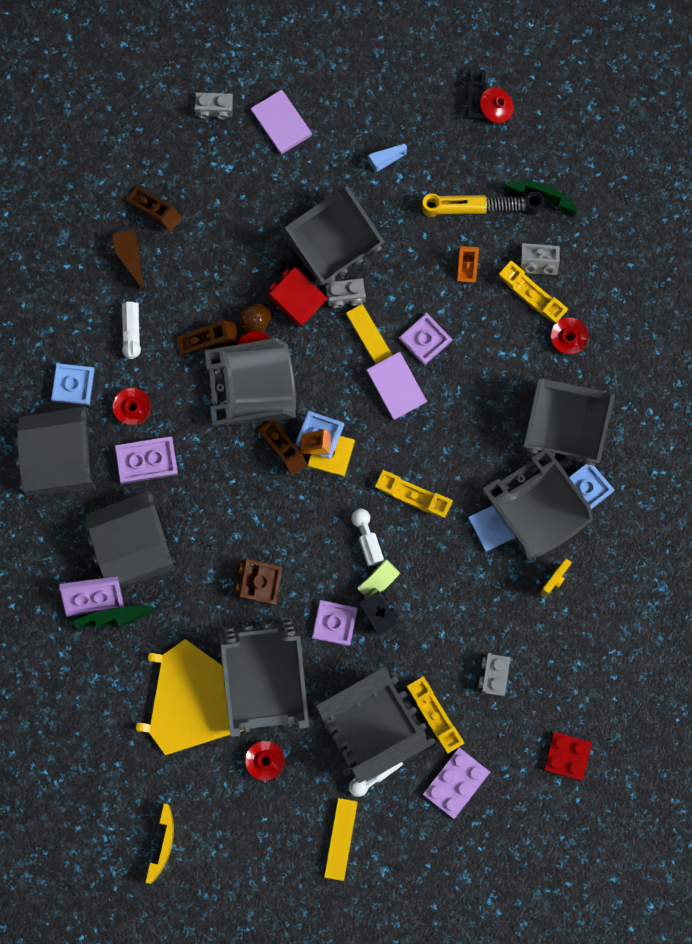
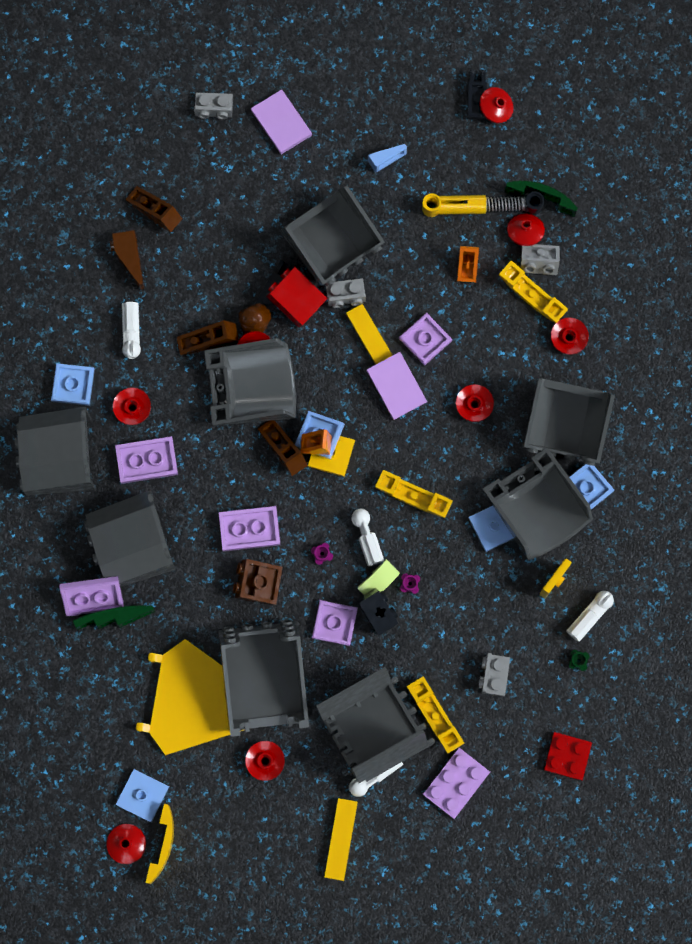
(136, 846): none -> red dish
(142, 795): none -> light blue plate
(249, 528): none -> lavender plate
(321, 558): none -> magenta plate
(410, 588): none -> magenta plate
(476, 394): none -> red dish
(525, 235): none -> red dish
(578, 655): none -> dark green plate
(593, 612): none -> white piece

